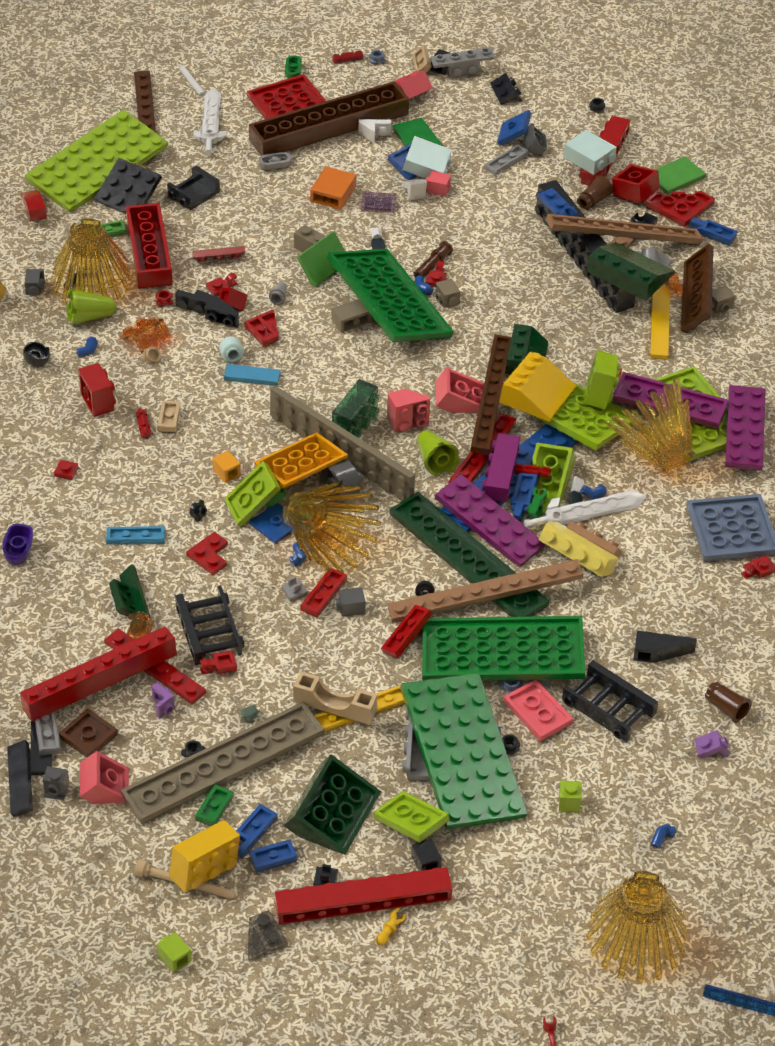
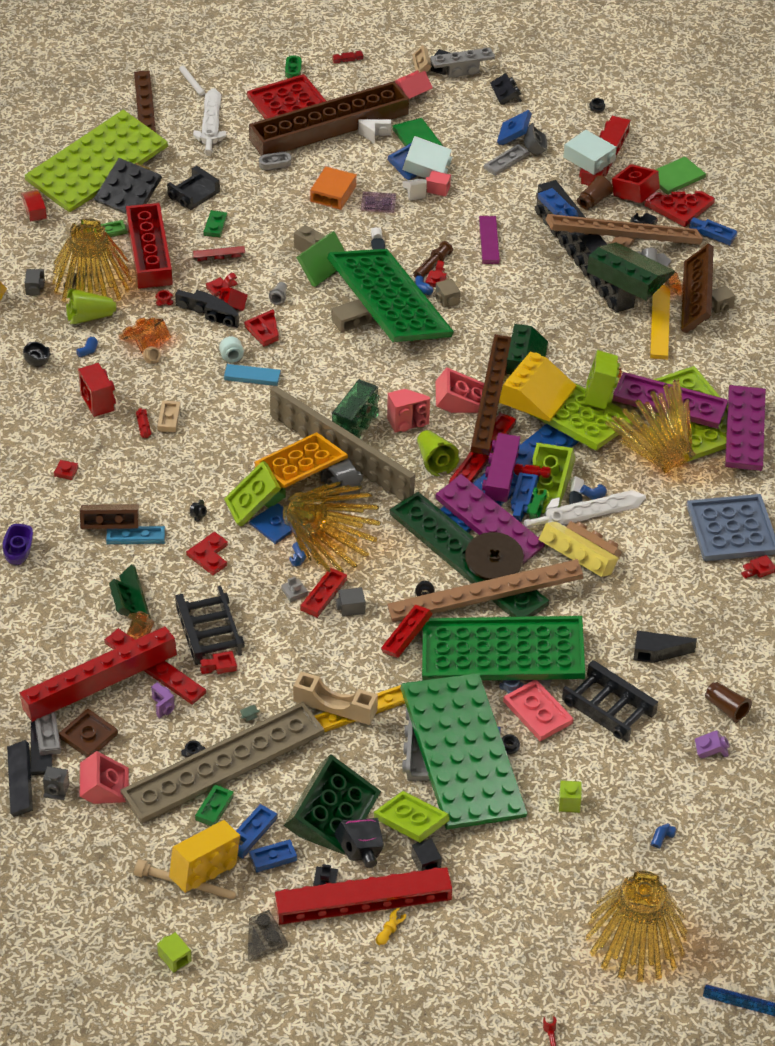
(109, 516): none -> reddish brown brick
(215, 223): none -> green plate
(226, 466): light orange brick -> none
(361, 840): none -> black torso
(377, 57): sand blue plate -> none
(489, 240): none -> magenta tile
(496, 544): none -> dark brown piece

